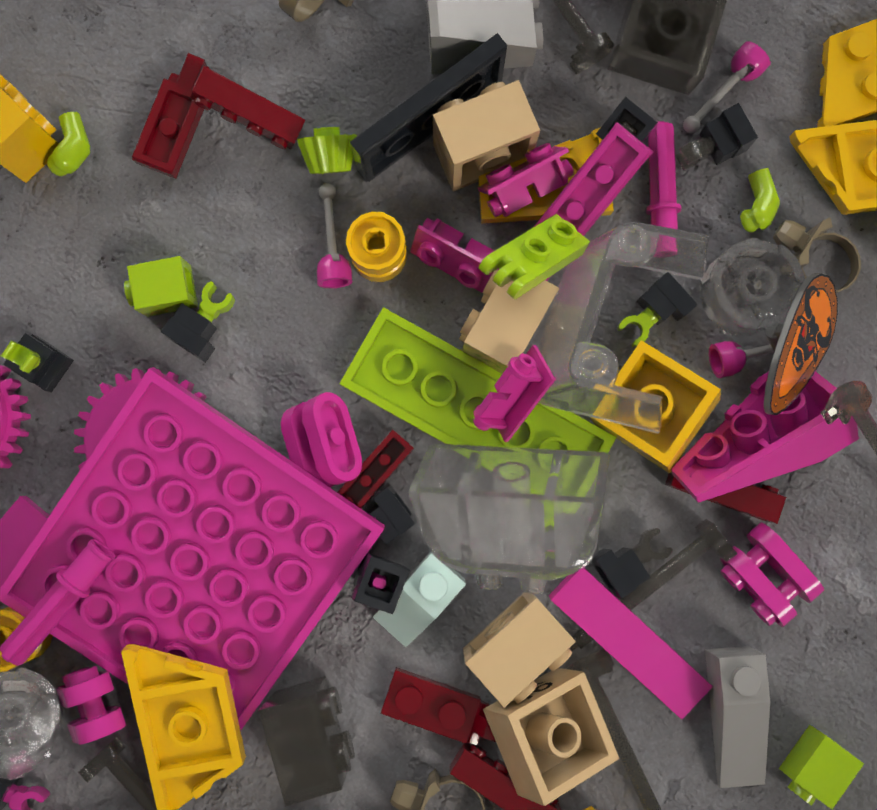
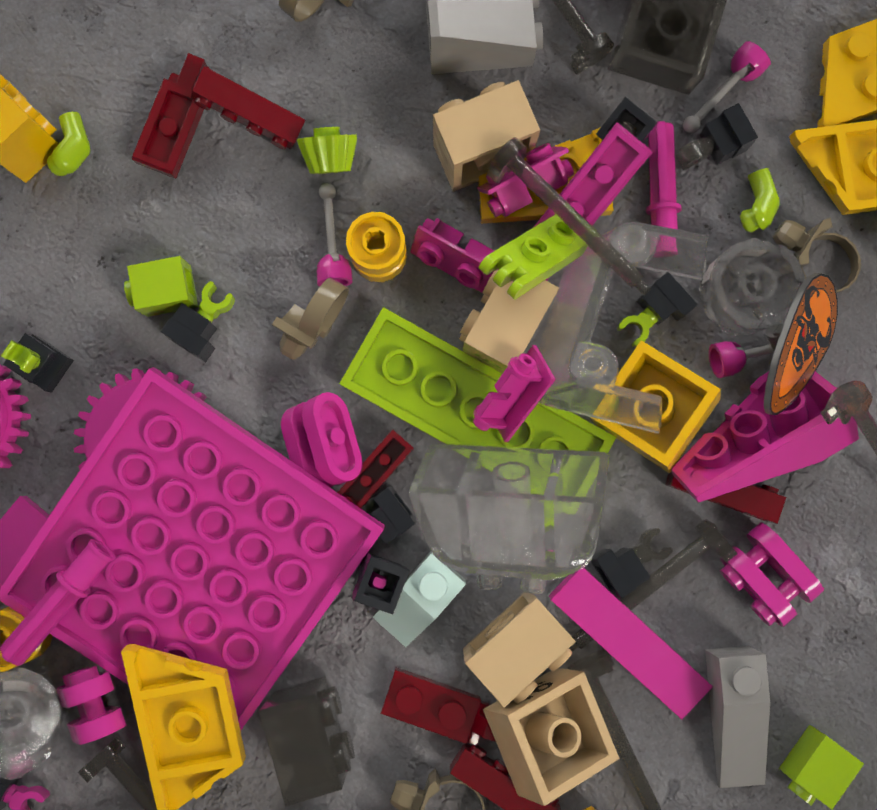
(304, 326): none -> dark tan piece
(413, 119): black tile -> none
(511, 158): none -> clear smoke piece

